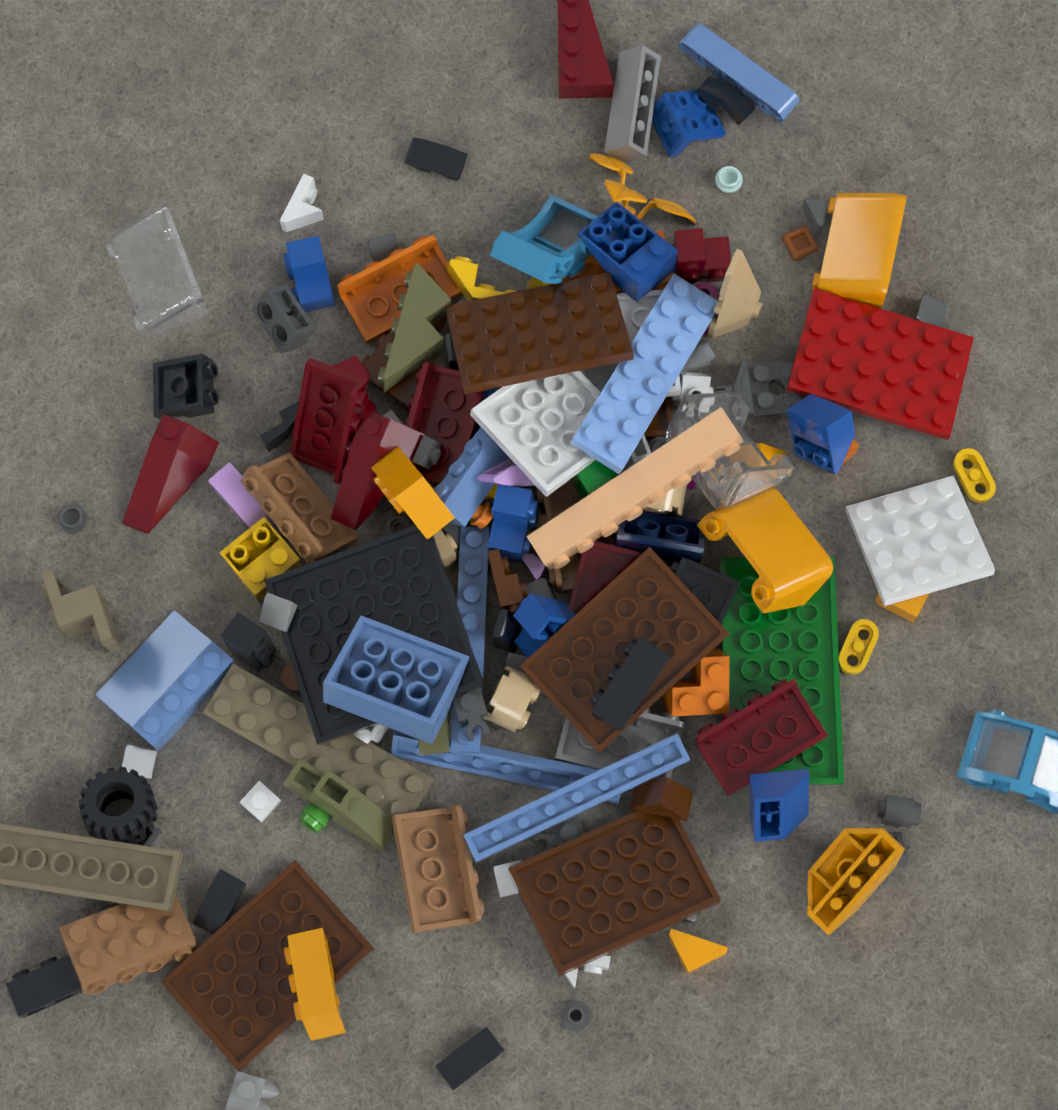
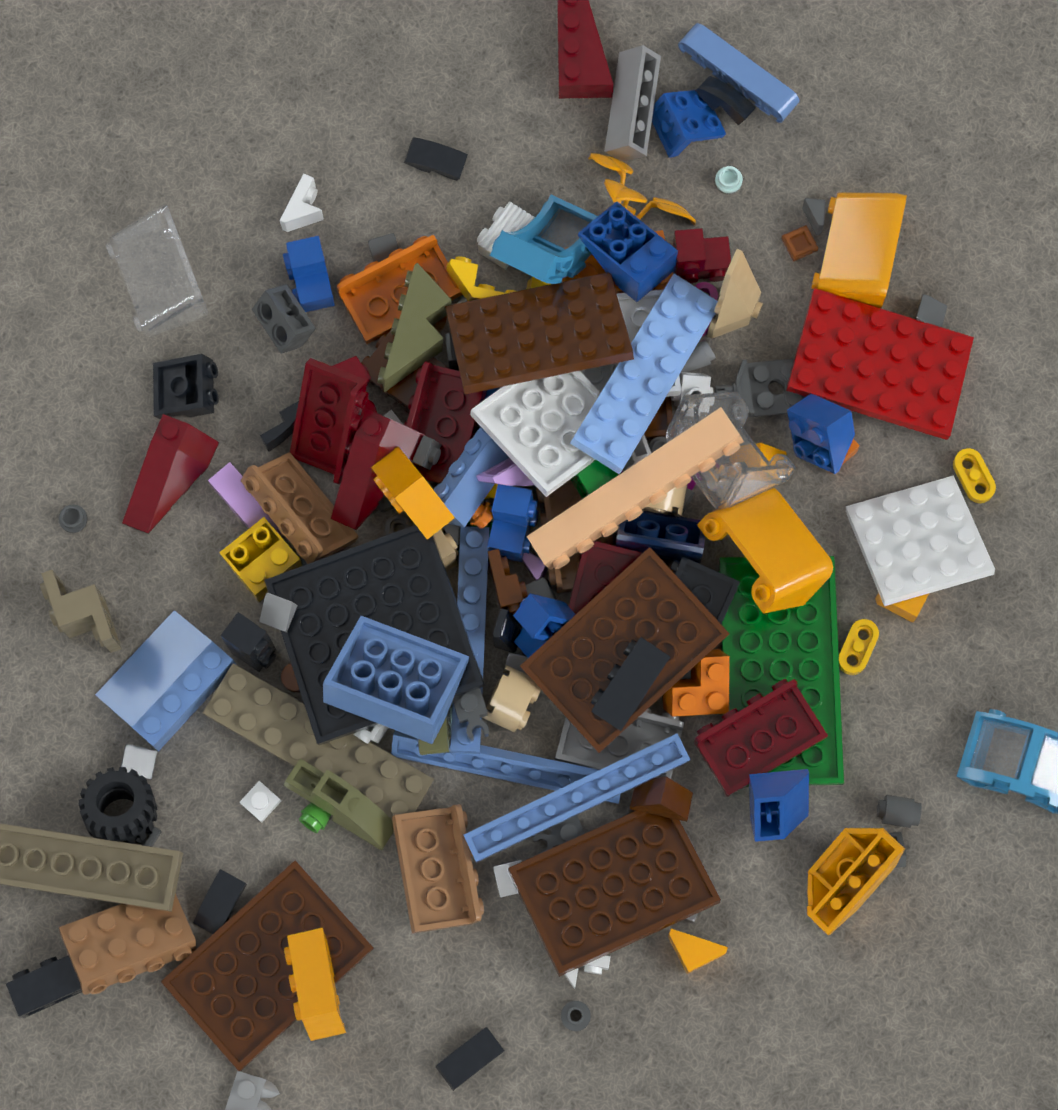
(506, 219): none -> white brick

